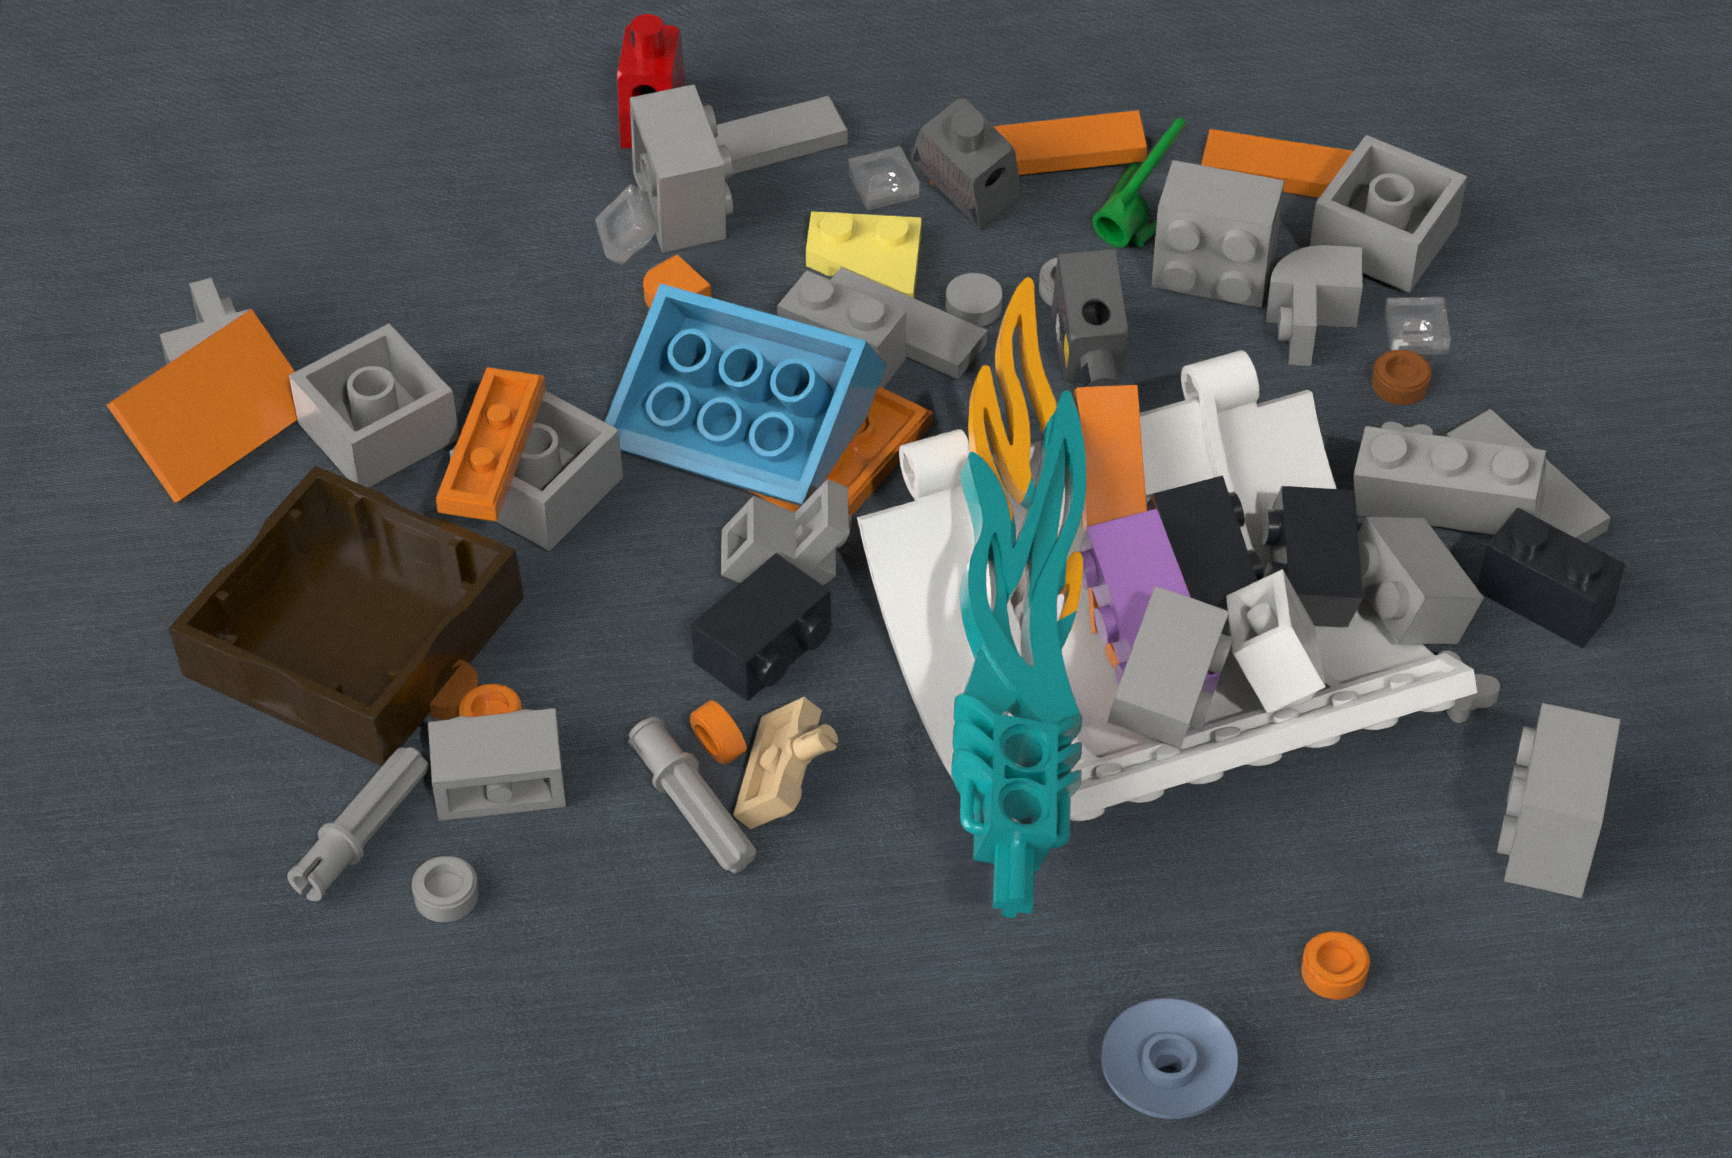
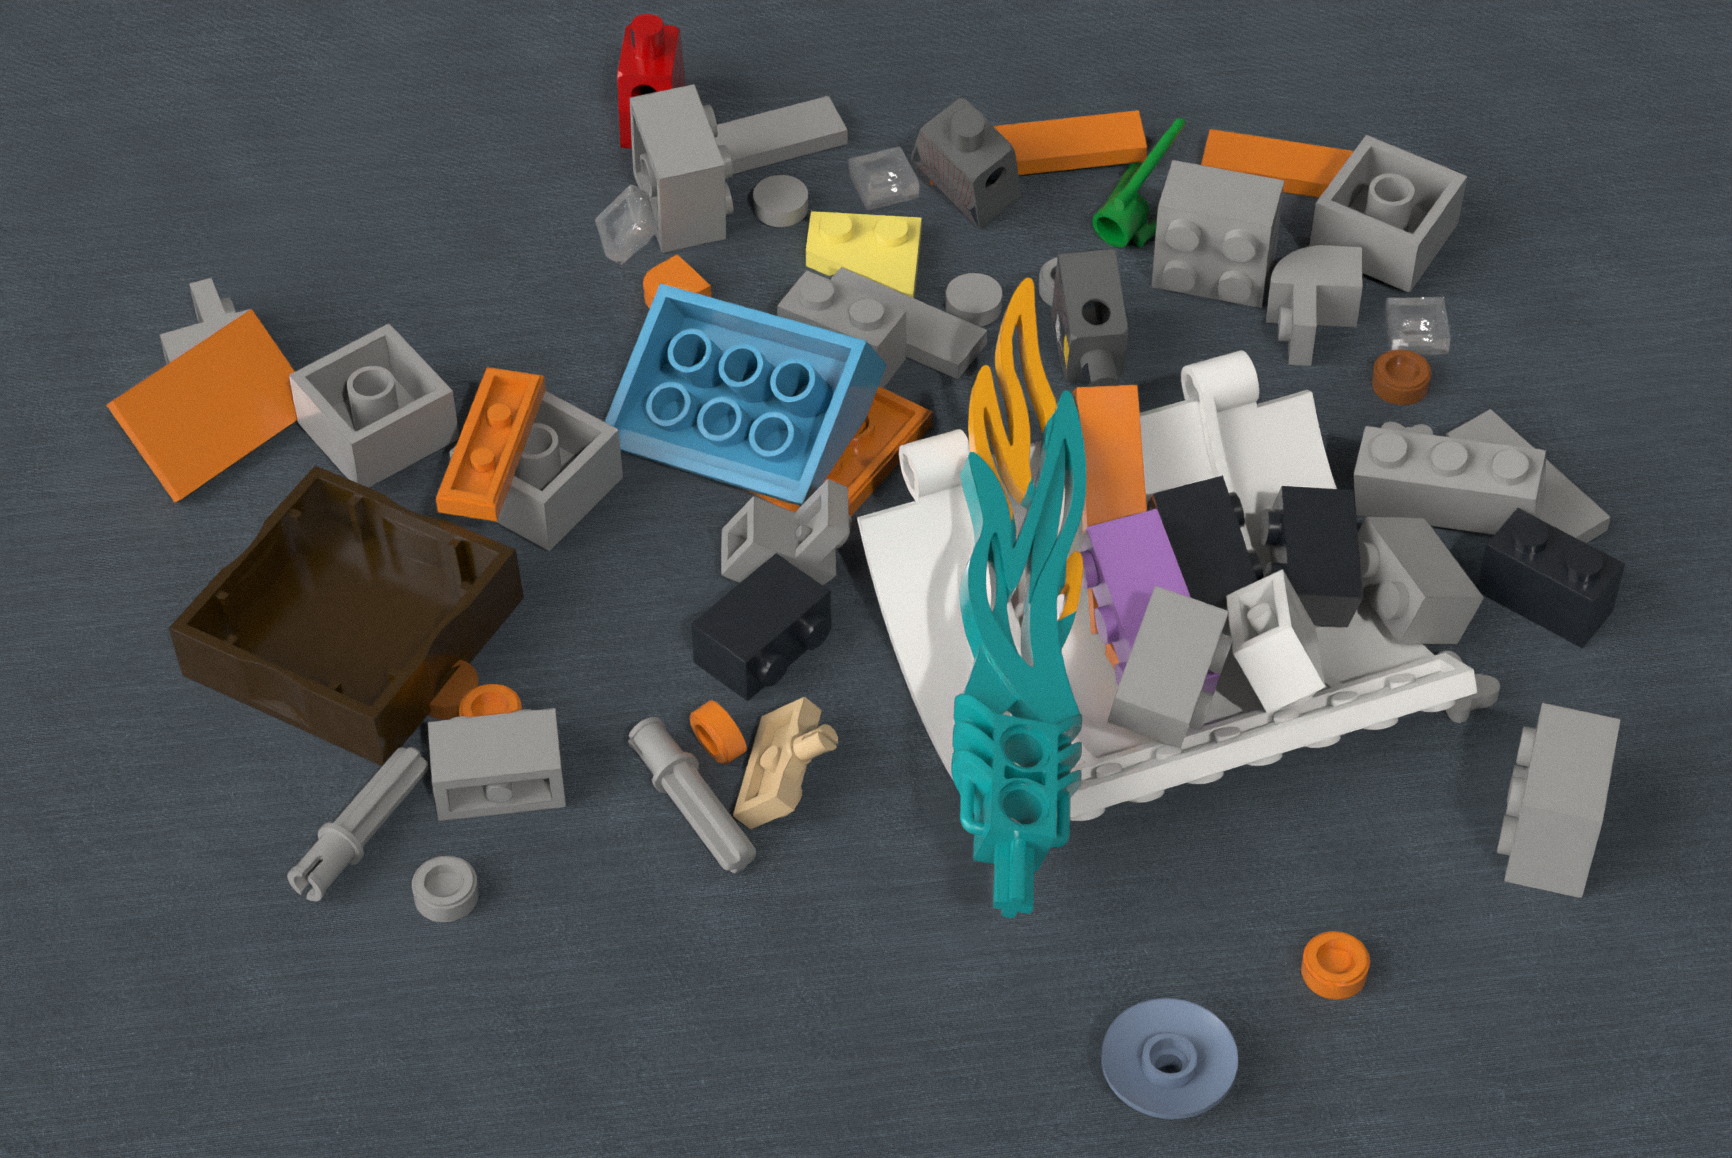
(780, 200): none -> light grey tile

